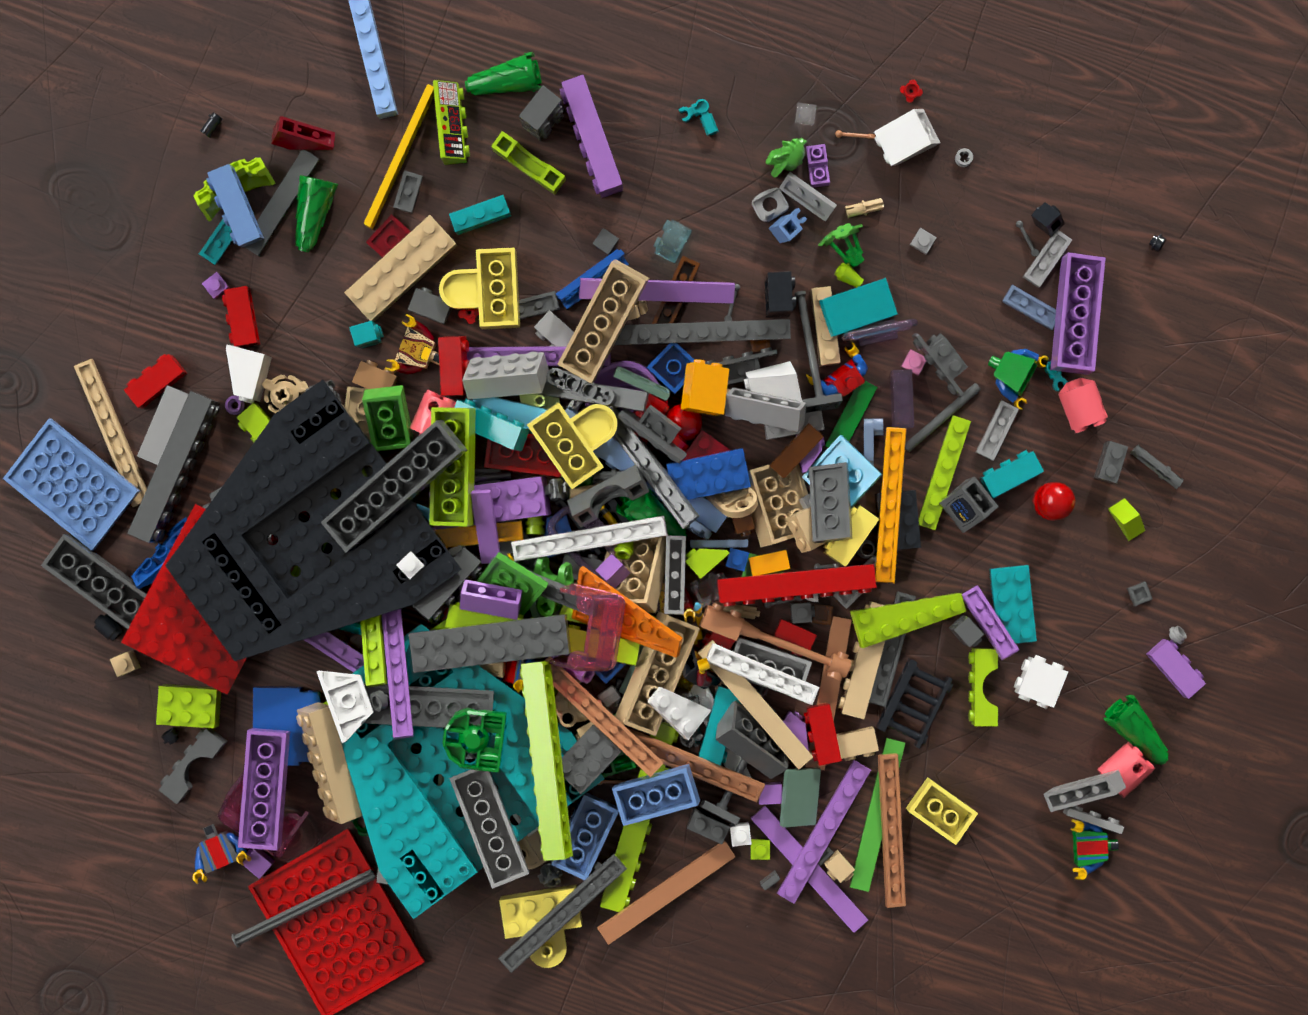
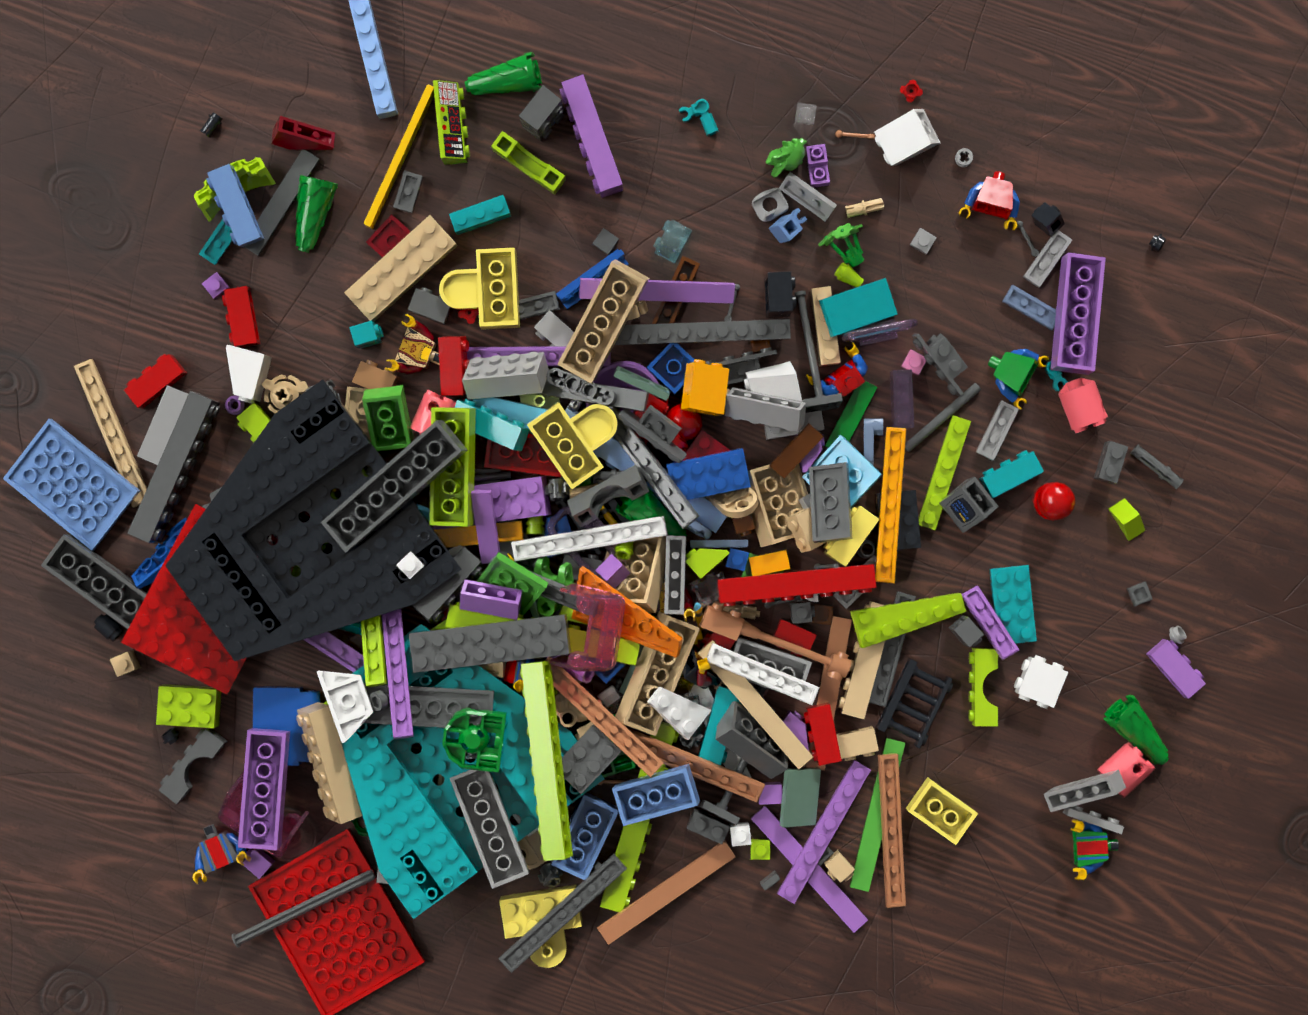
(994, 198): none -> torso

